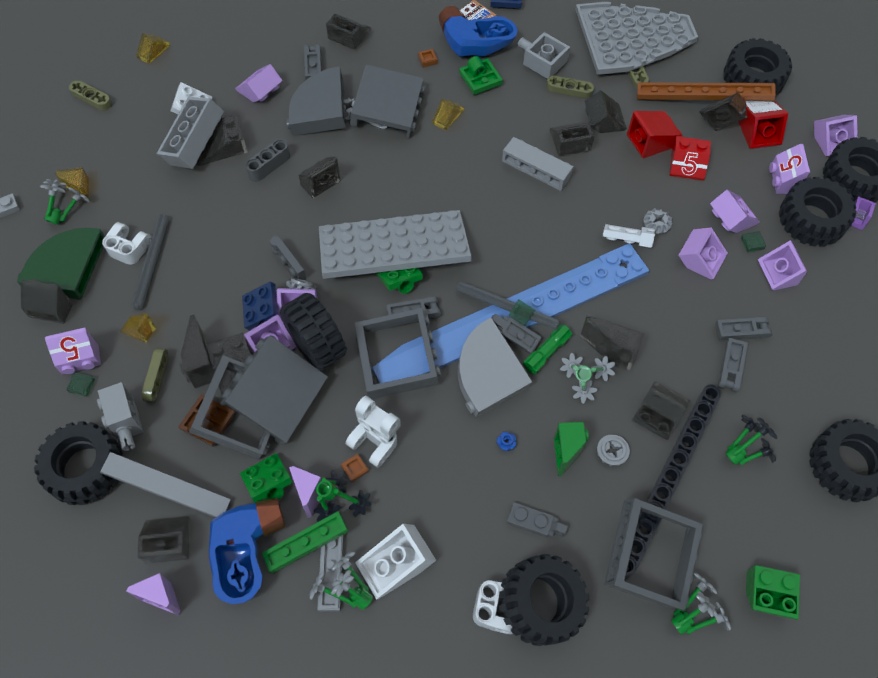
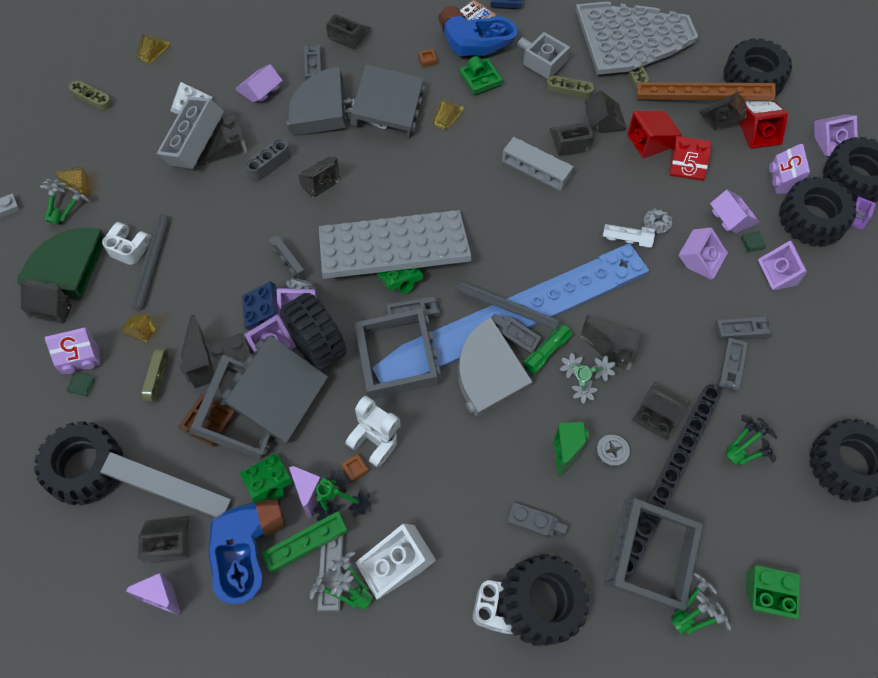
(120, 414): light grey brick -> none
(506, 446): blue plate -> none
(521, 312): clear green tile -> none

